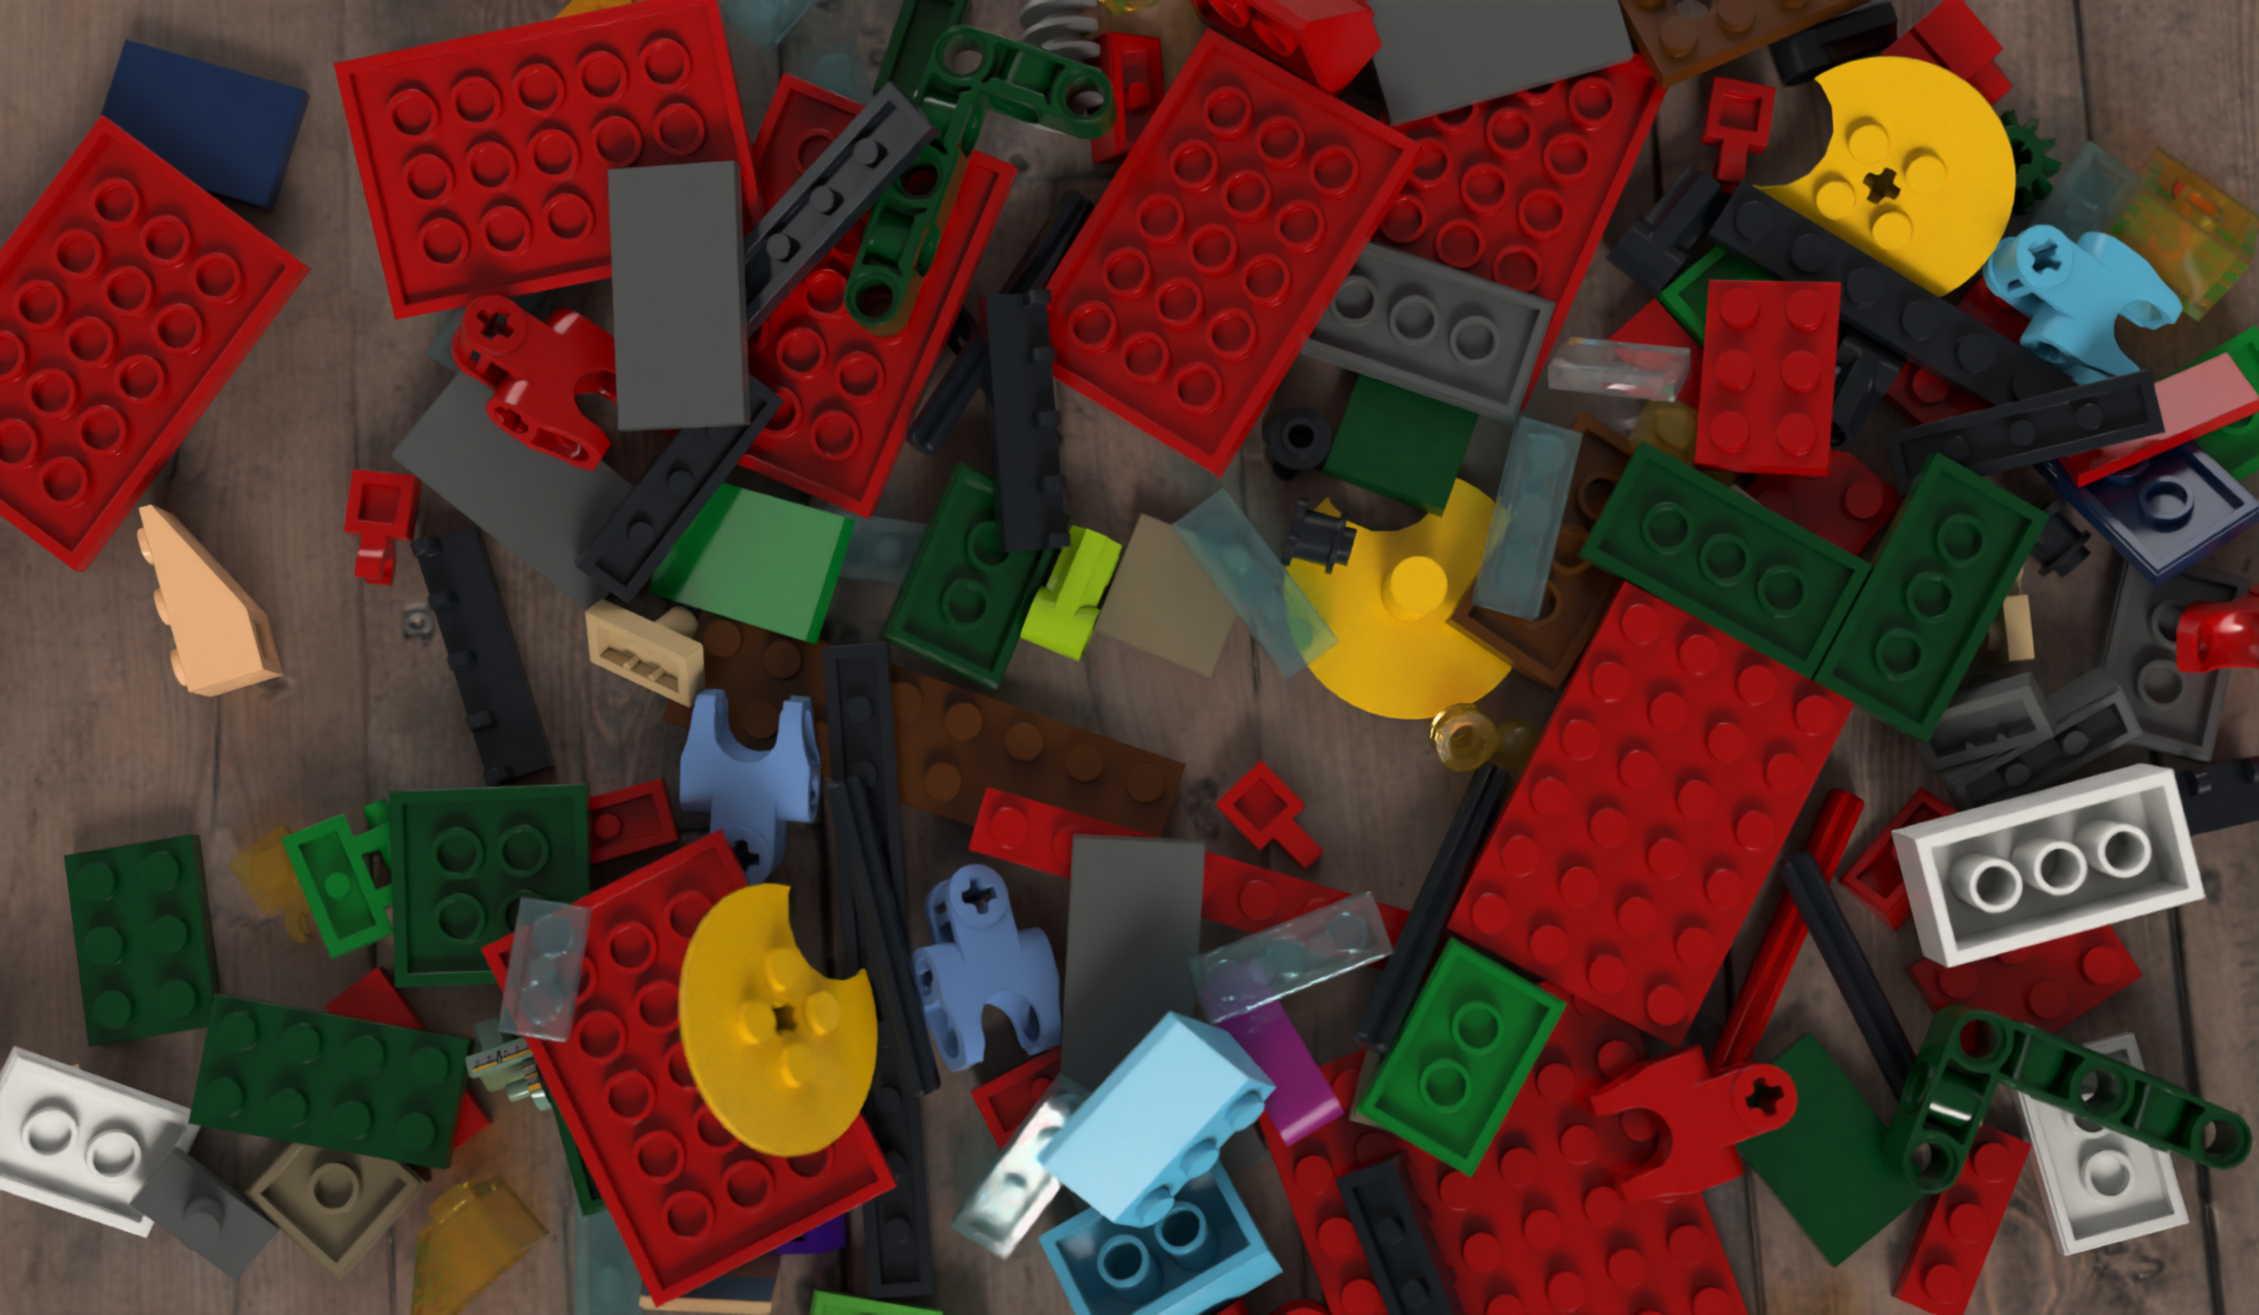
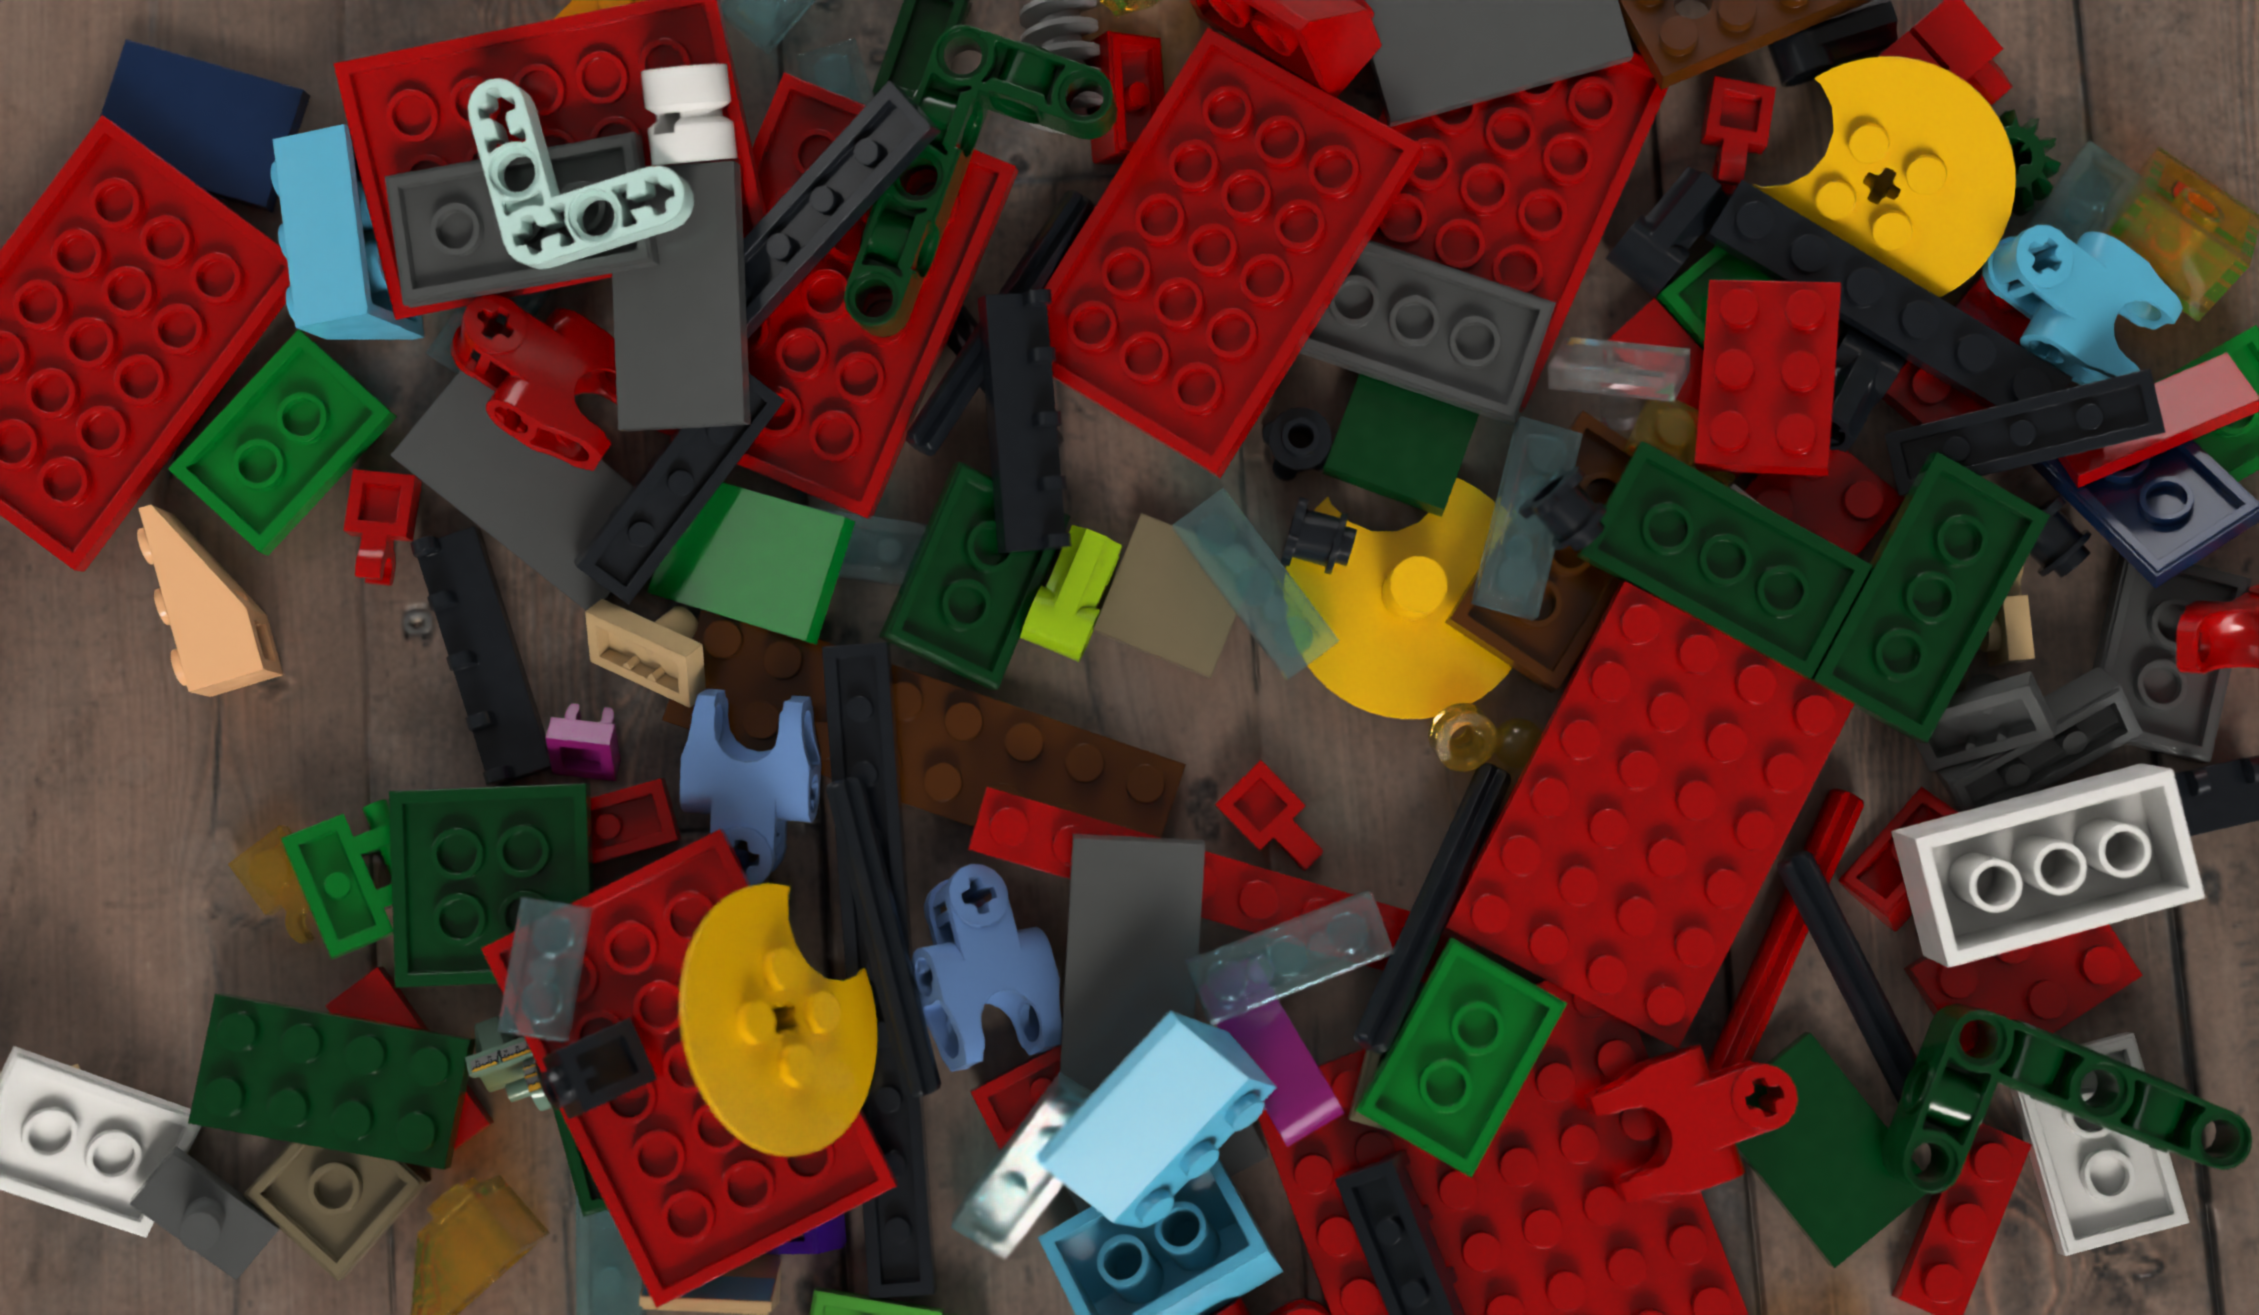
(143, 939): dark green plate -> none
(282, 442): none -> green plate
(331, 242): none -> medium azure slope
(452, 239): none -> dark grey tile
(542, 199): none -> light aqua beam
(584, 746): none -> magenta tile
(596, 1069): none -> black bracket
(689, 114): none -> white wheel
(1566, 510): none -> black brick

